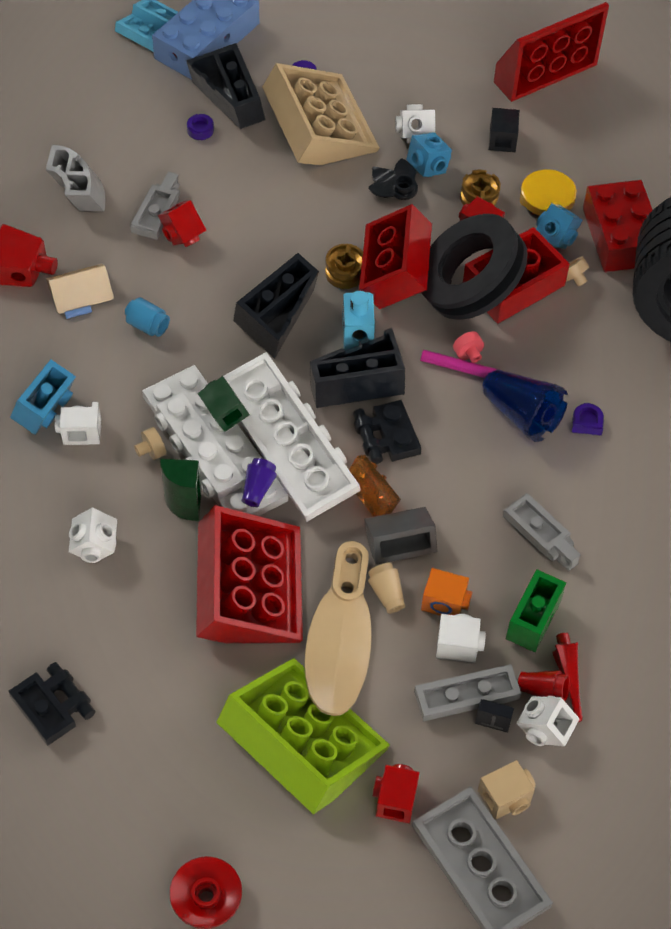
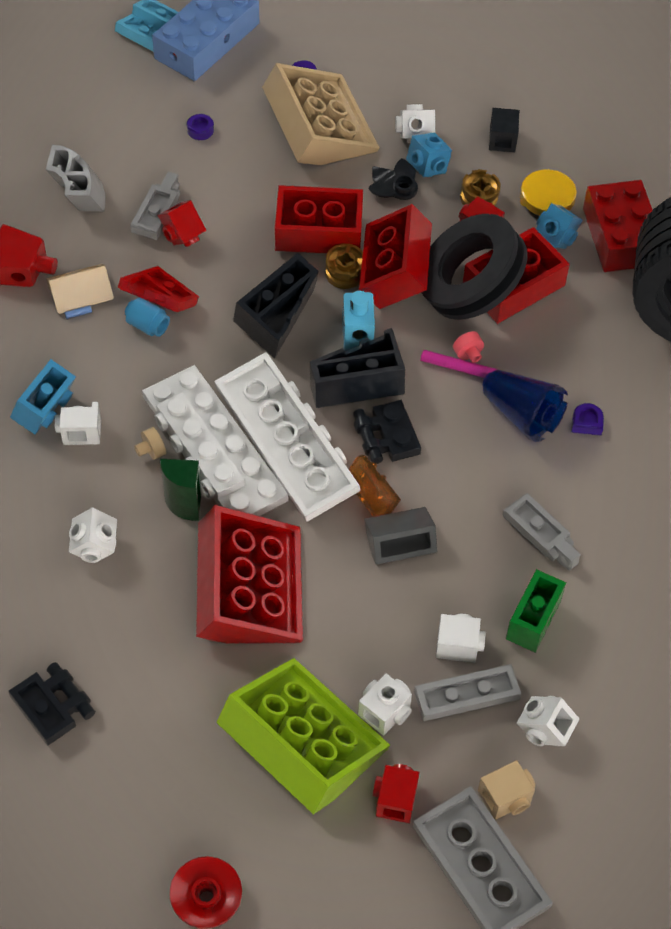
(159, 288): none -> red wing
(223, 403): dark green brick -> none
(228, 84): black wedge -> none
(258, 479): dark purple cone -> none
(317, 218): none -> red brick
(340, 636): tan plant -> none
(385, 703): none -> white brick
(387, 586): tan cone -> none
(446, 593): orange brick -> none
(494, 715): black tile -> none
(545, 683): red cone -> none
(552, 53): red slope -> none
(567, 661): red piece -> none
(576, 270): tan tile -> none

